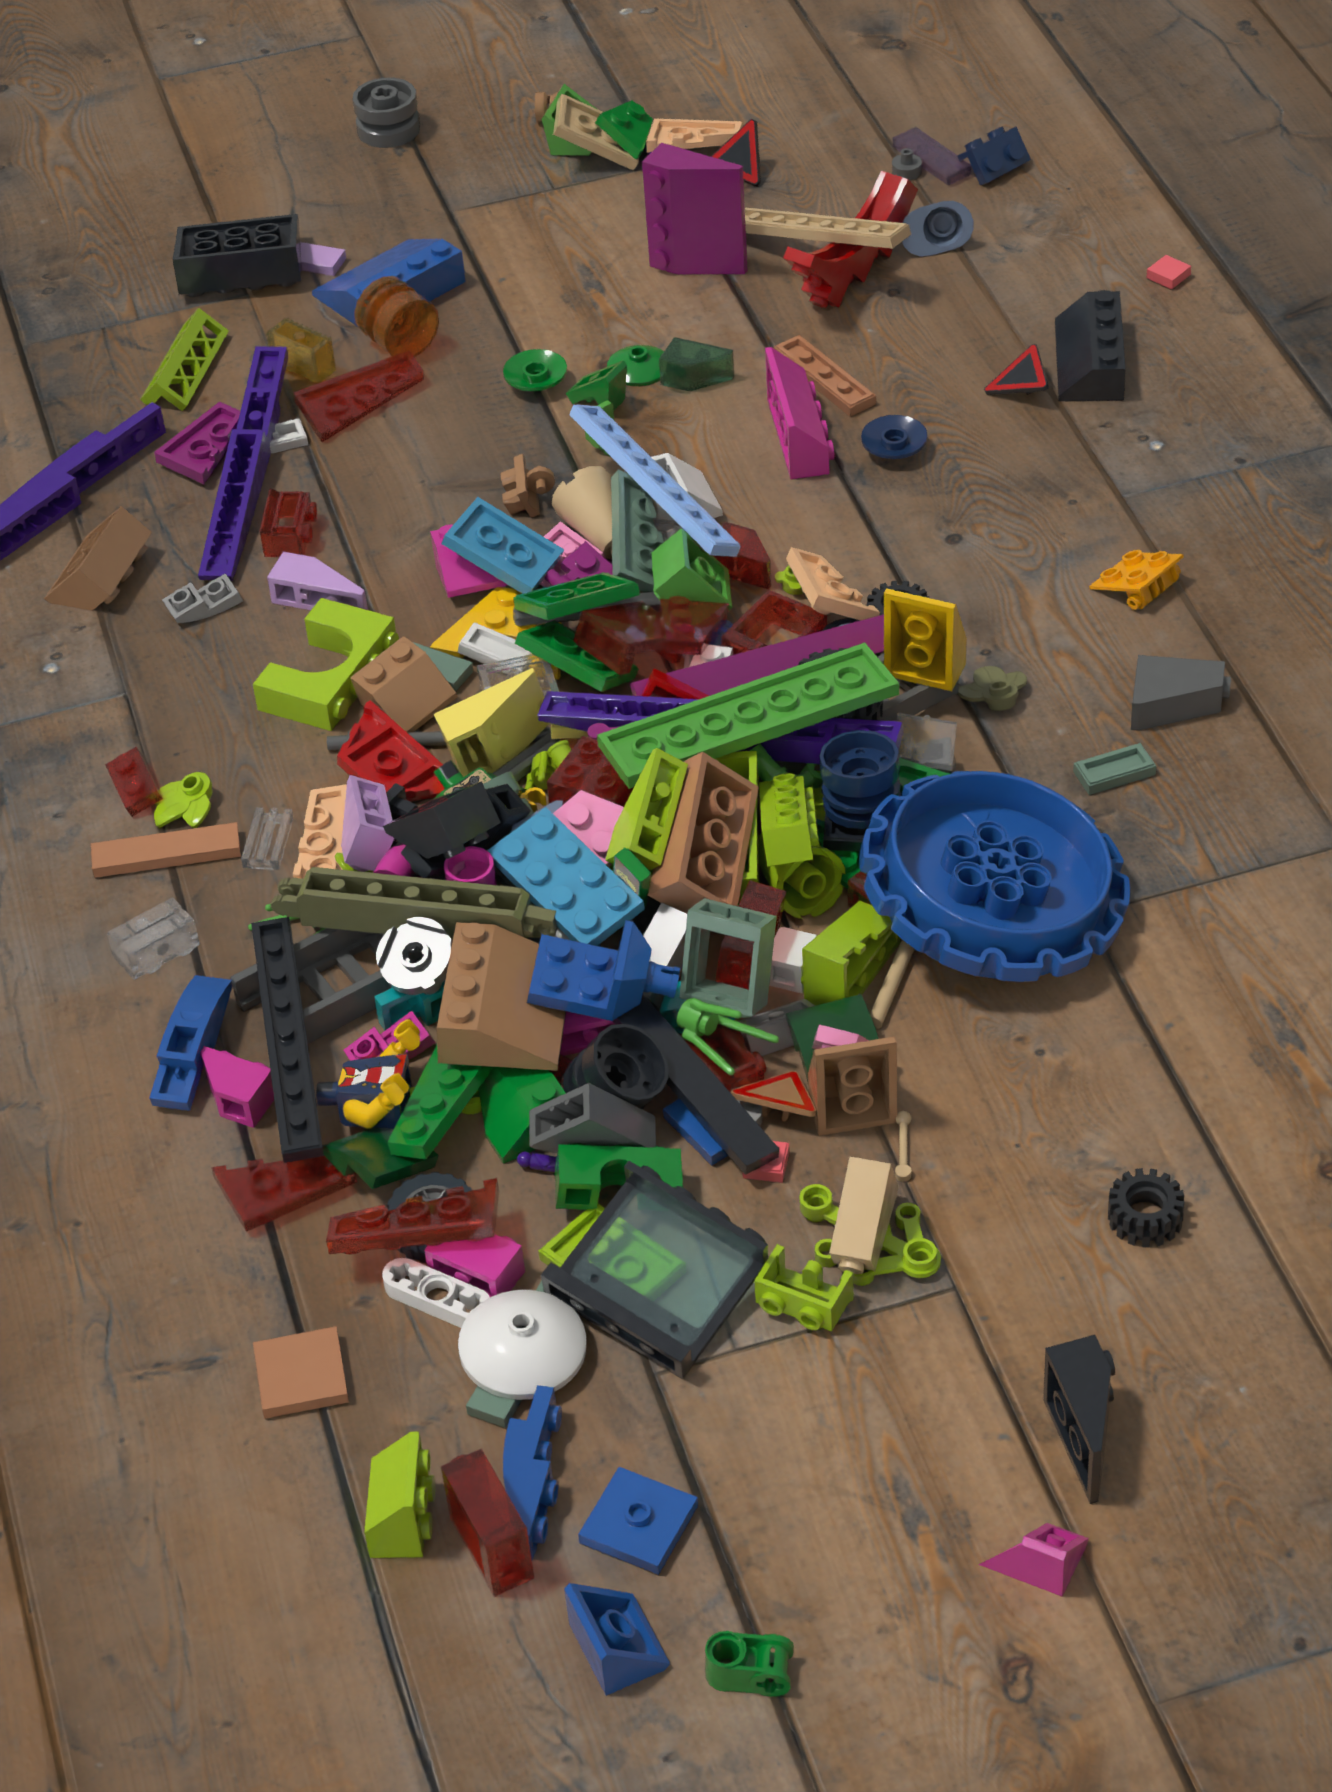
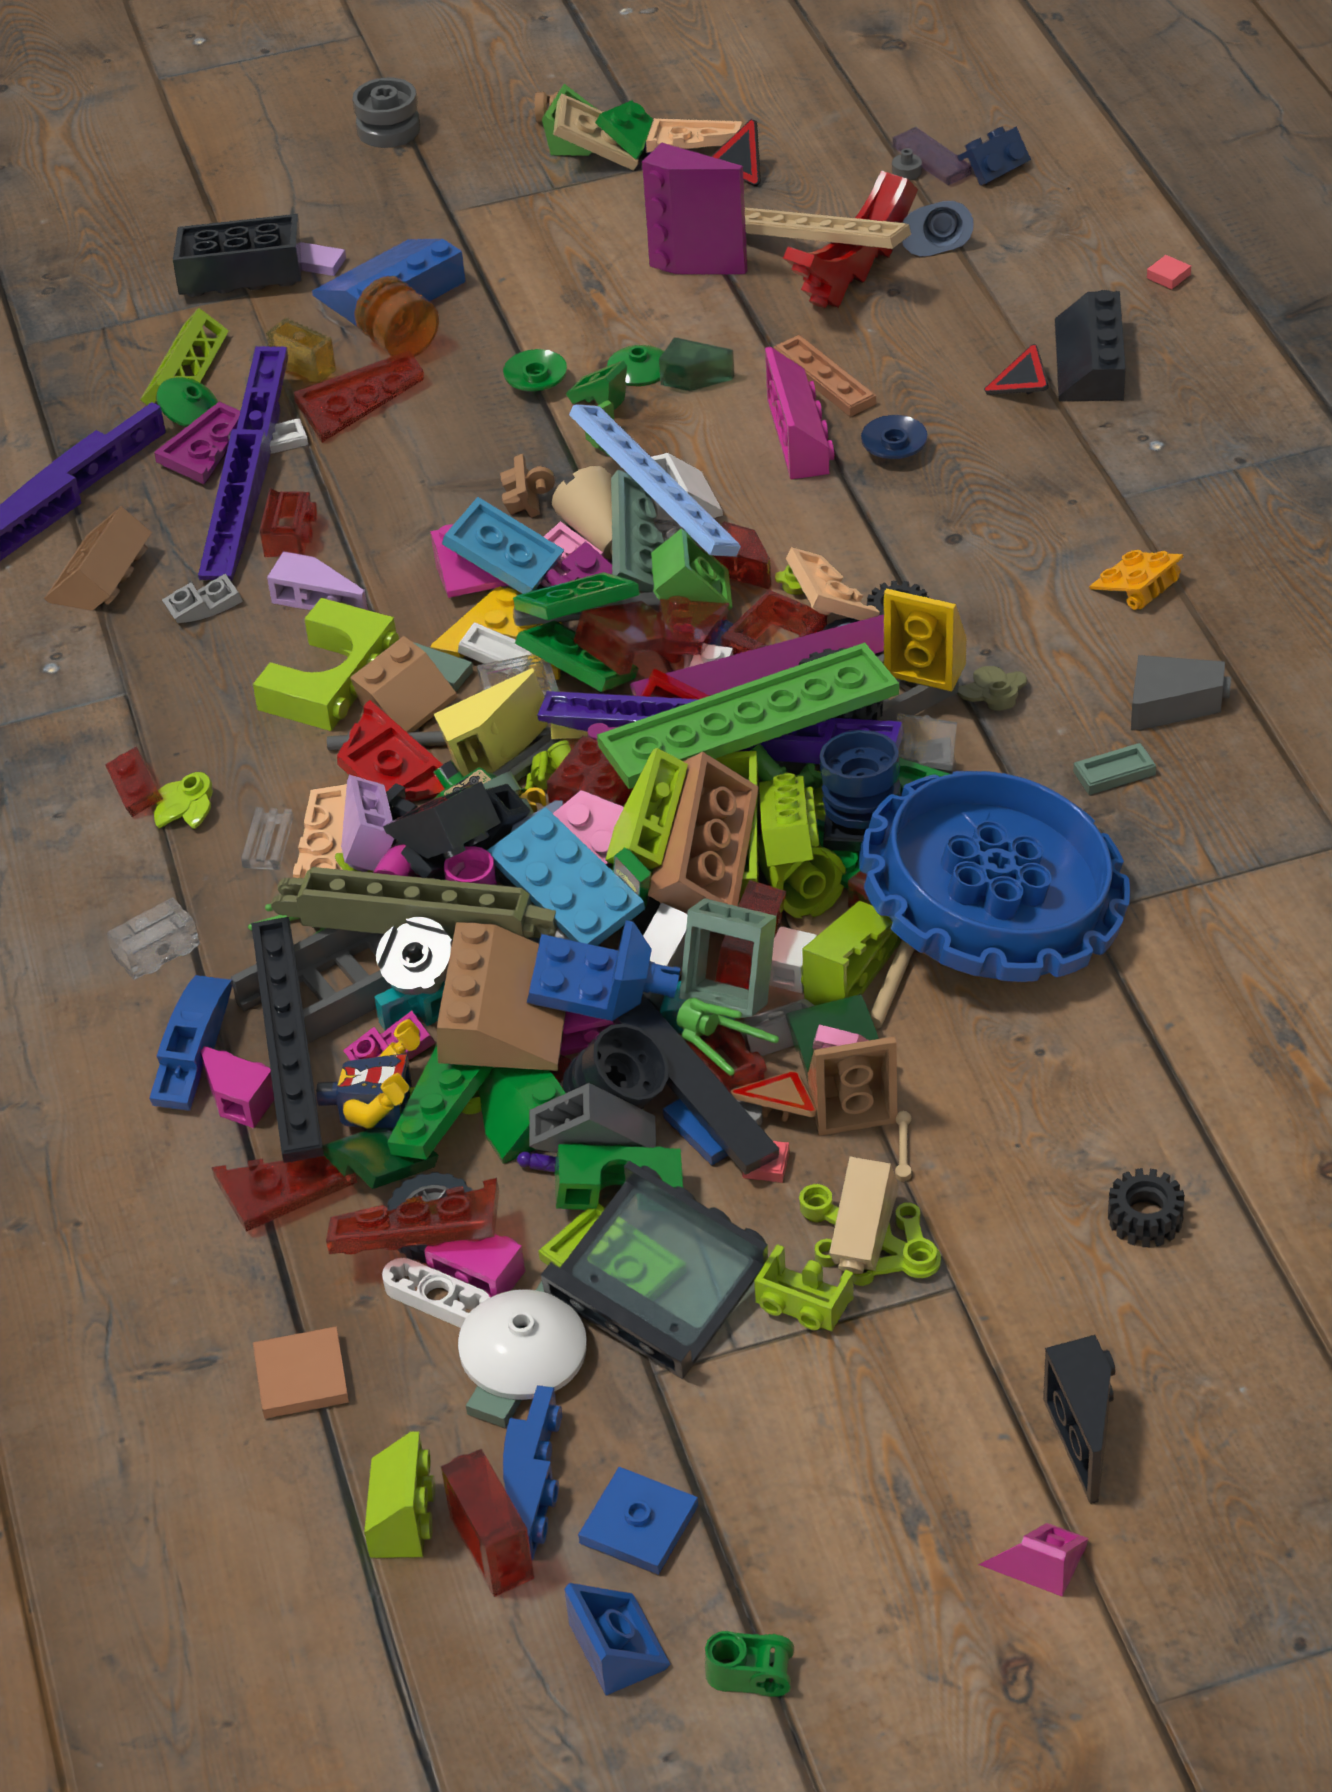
(165, 849): nougat tile -> none
(184, 399): none -> green dish

